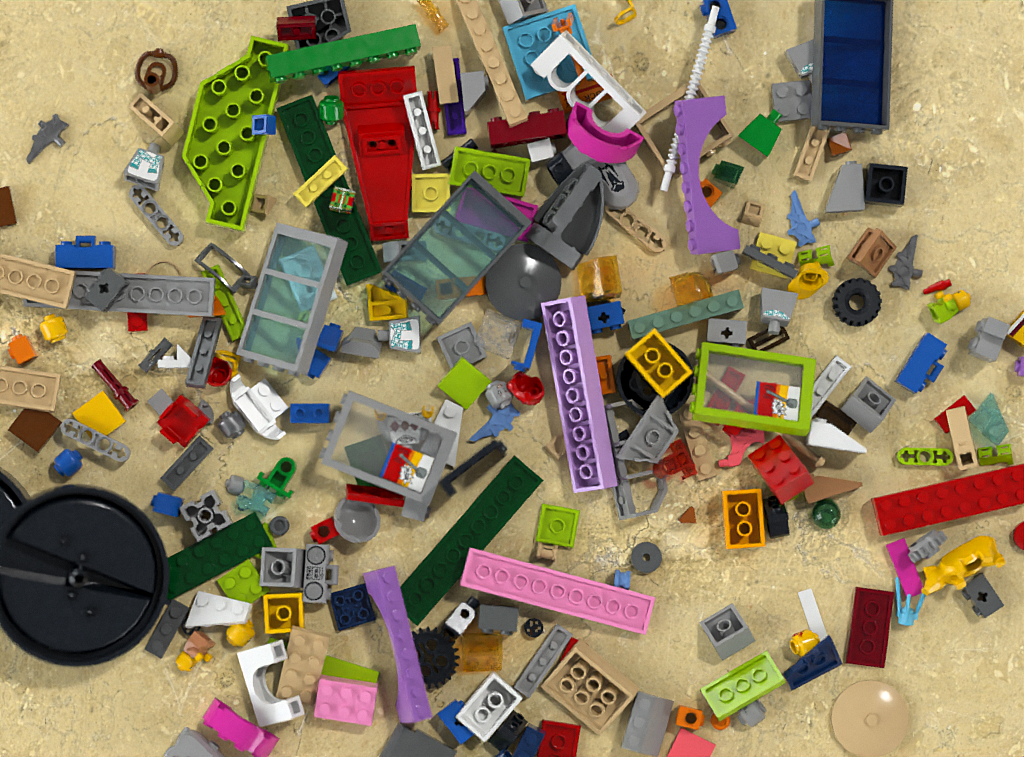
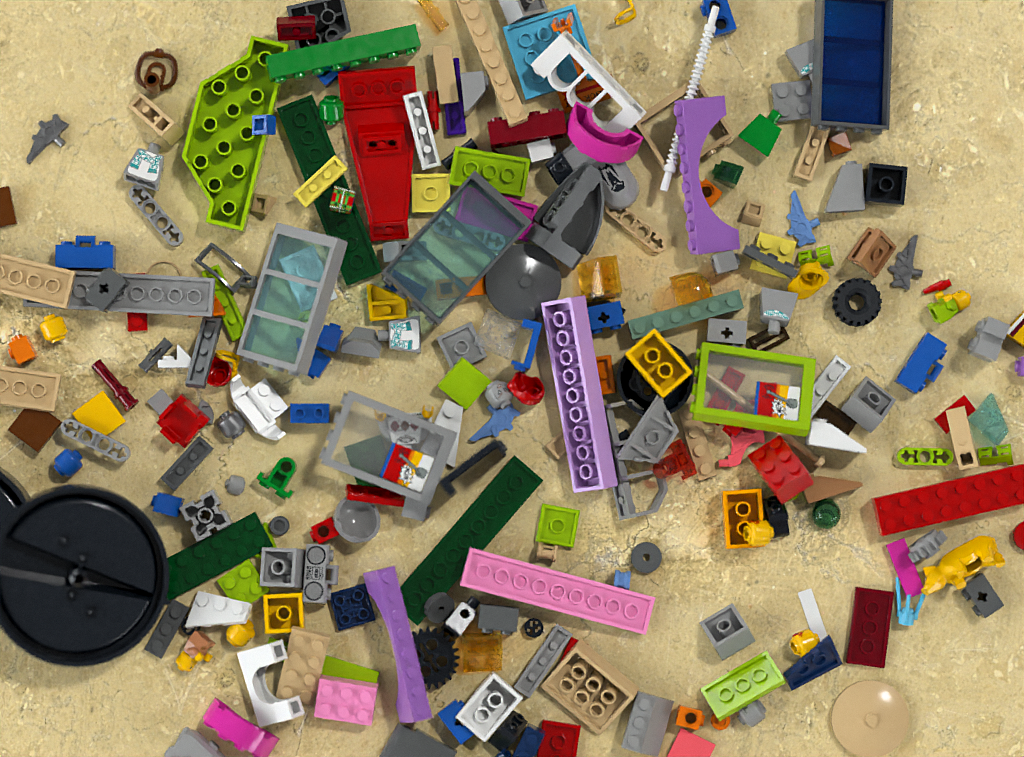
(256, 502): clear light blue animal -> none
(446, 608): none -> dark grey piece
(688, 516): dark orange slope -> none
(758, 532): none -> yellow head

